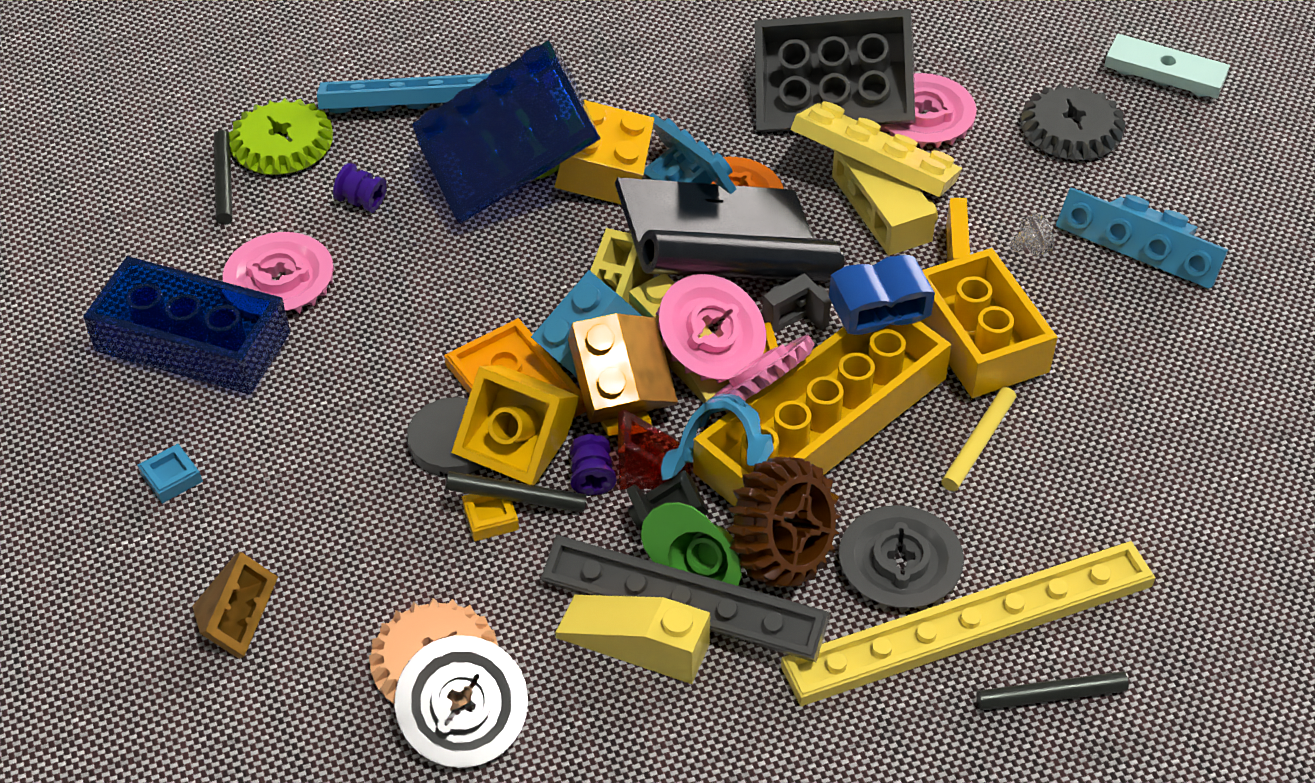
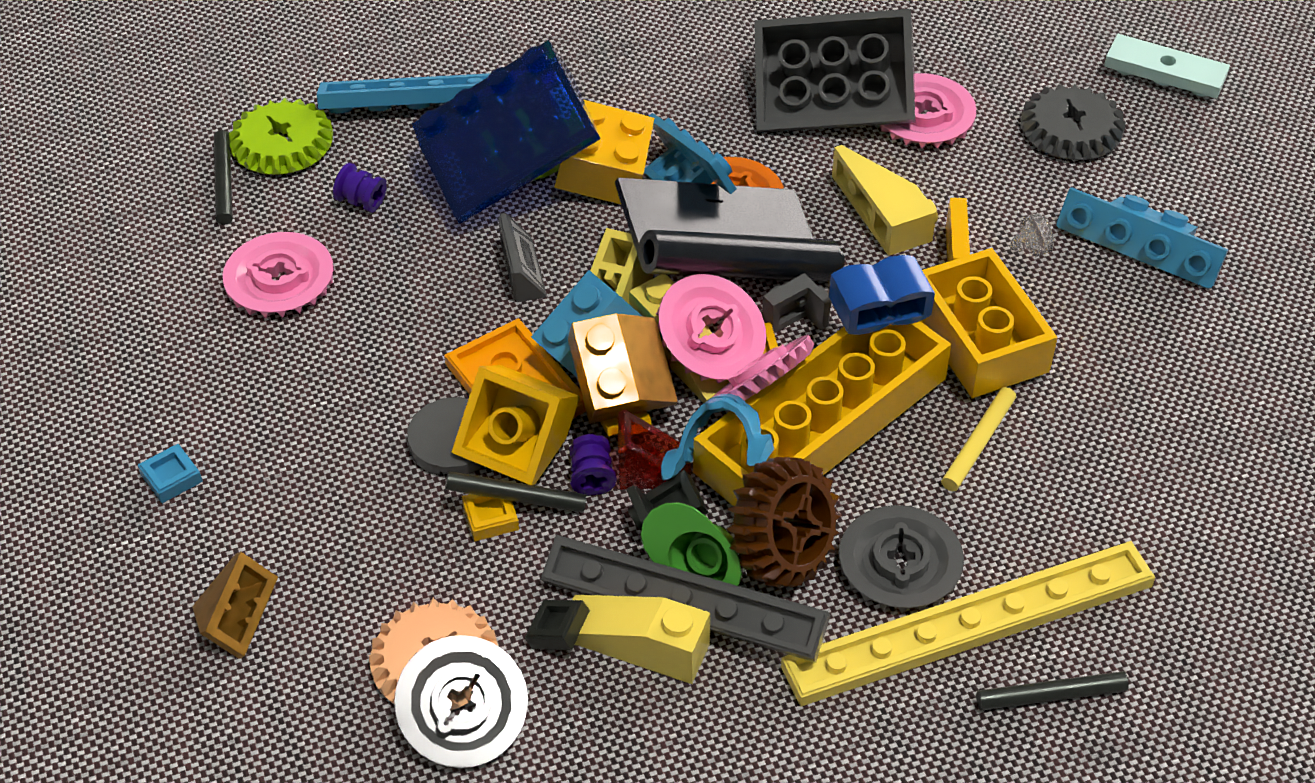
(188, 324): clear blue brick -> none
(520, 261): none -> dark grey slope
(557, 624): none -> pearl dark grey tile
(869, 145): light yellow plate -> none

